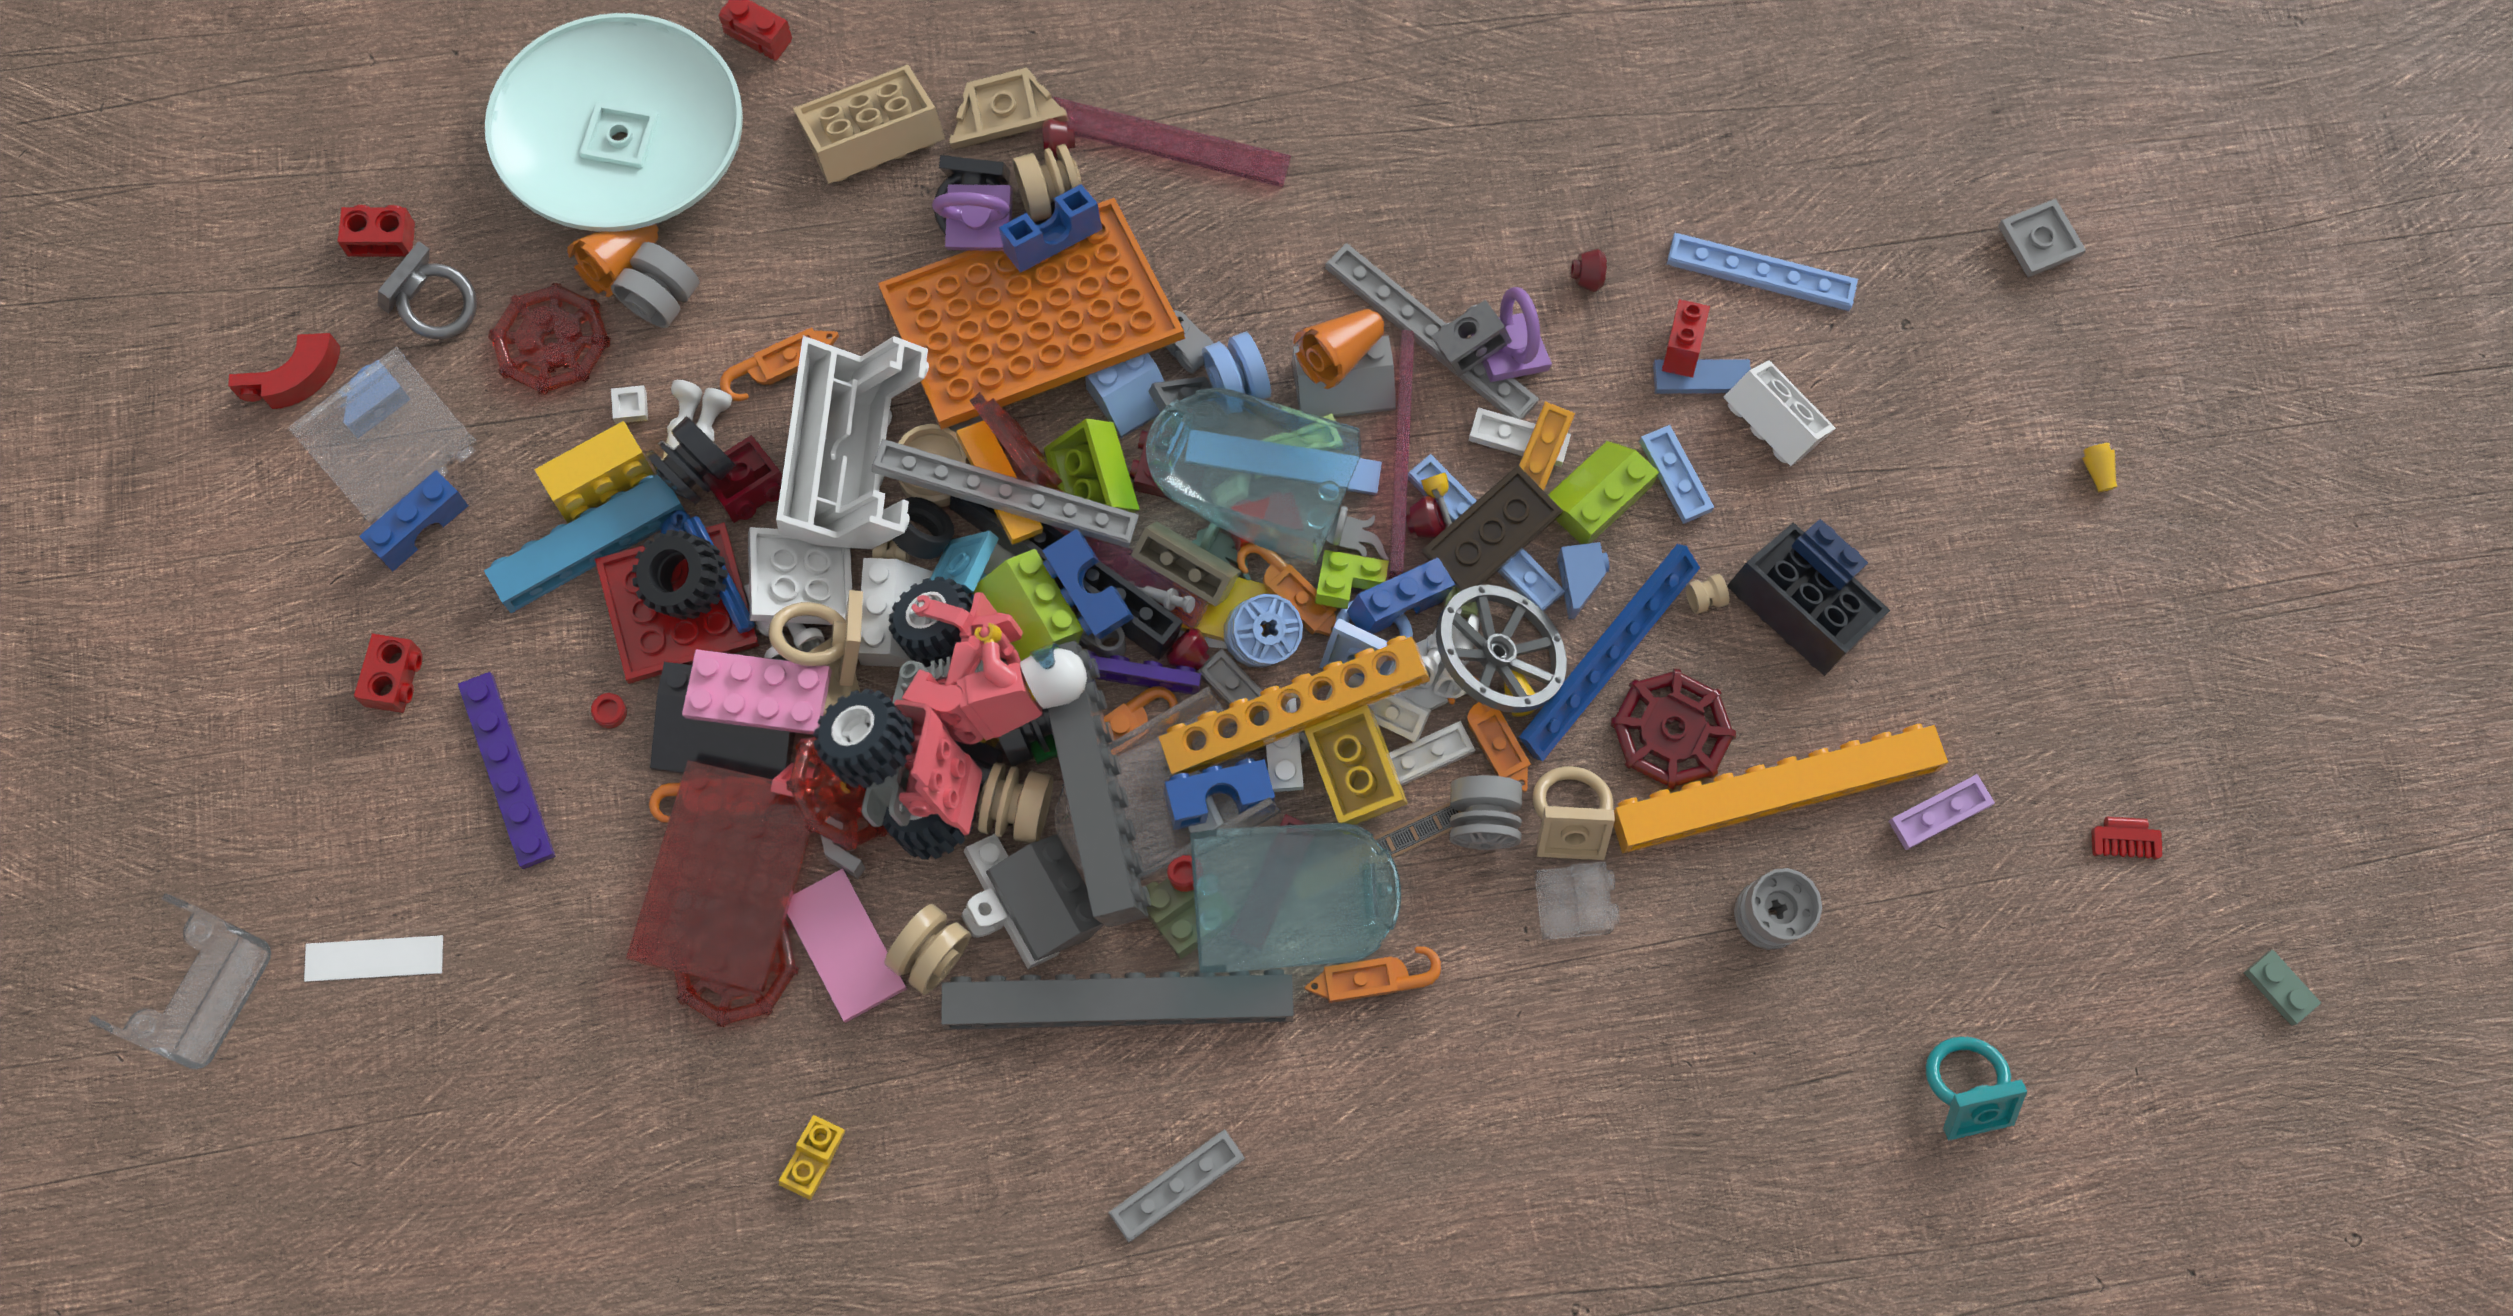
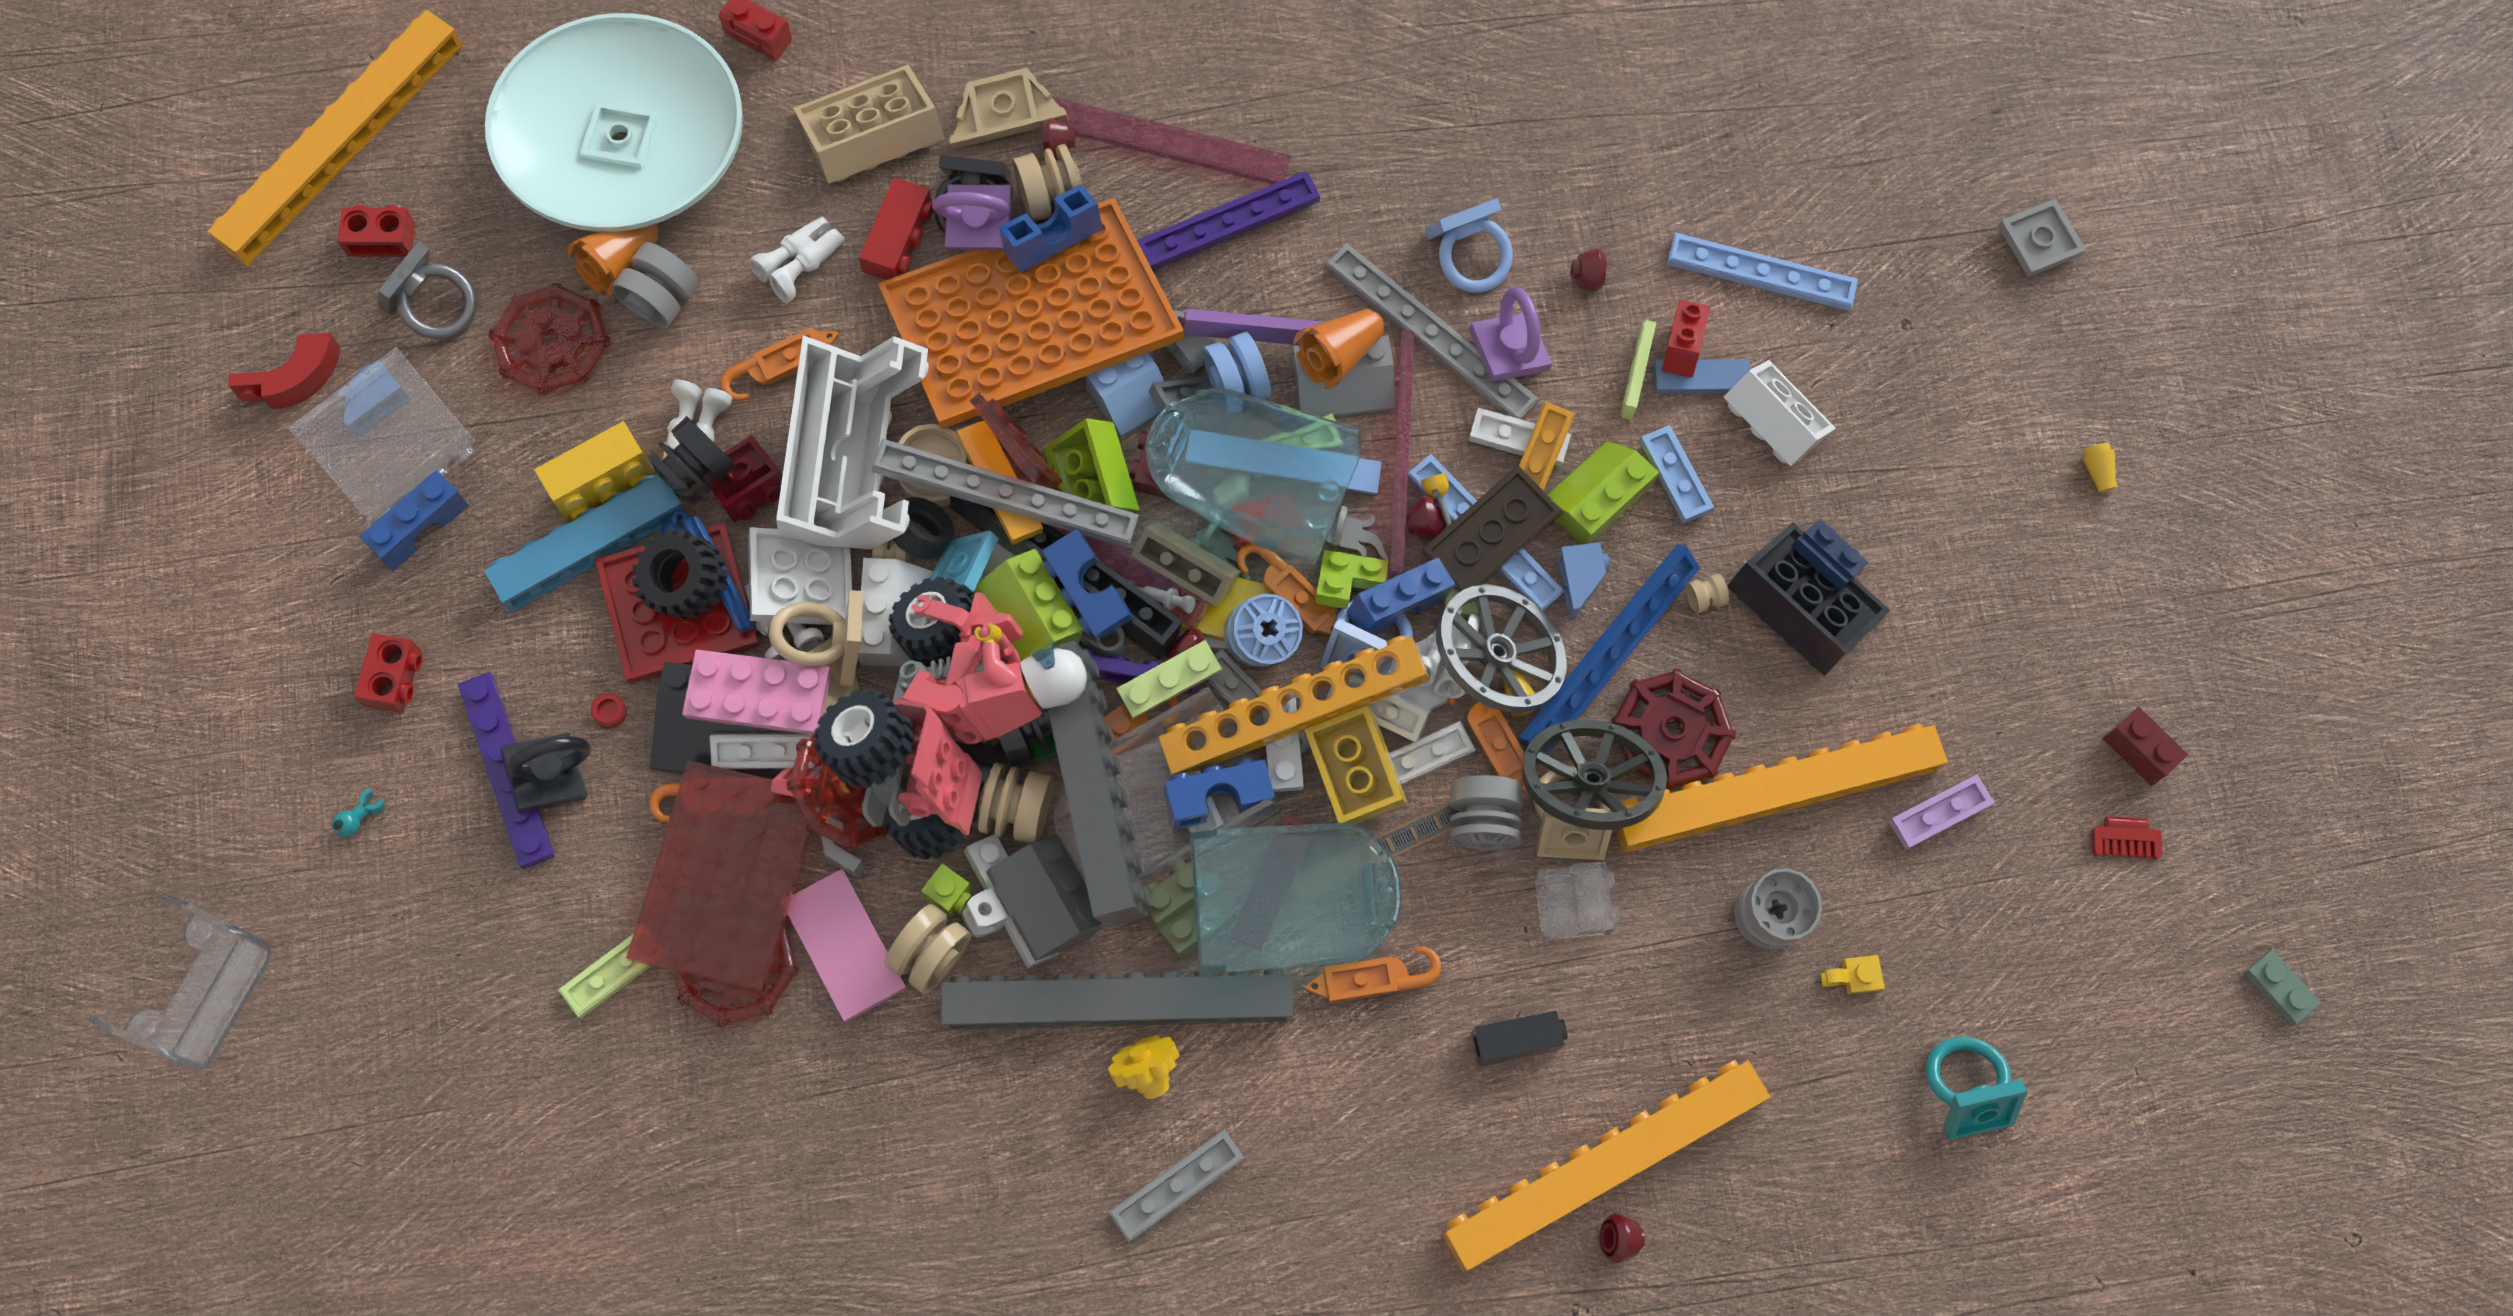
(335, 138): none -> light orange brick
(350, 820): none -> teal arm
(373, 958): white sticker -> none
(546, 771): none -> black tile
(601, 980): none -> yellowish green tile
(629, 404): white plate -> none
(755, 749): none -> white tile
(810, 246): none -> white piece
(812, 1157): yellow slope -> none
(896, 230): none -> red brick
(947, 891): none -> lime brick
(1145, 1066): none -> yellow plant
(1169, 679): none -> yellowish green plate
(1181, 873): red tile -> none
(1229, 220): none -> dark purple plate
(1230, 324): none -> medium lavender tile
(1464, 225): none -> light blue tile
(1467, 353): flat silver brick -> none
(1519, 1038): none -> black brick
(1593, 778): none -> pearl dark grey wheel
(1604, 1166): none -> light orange brick
(1621, 1238): none -> dark red cone
(1637, 370): none -> yellowish green tile
(1858, 975): none -> yellow plate
(2145, 746): none -> dark red brick

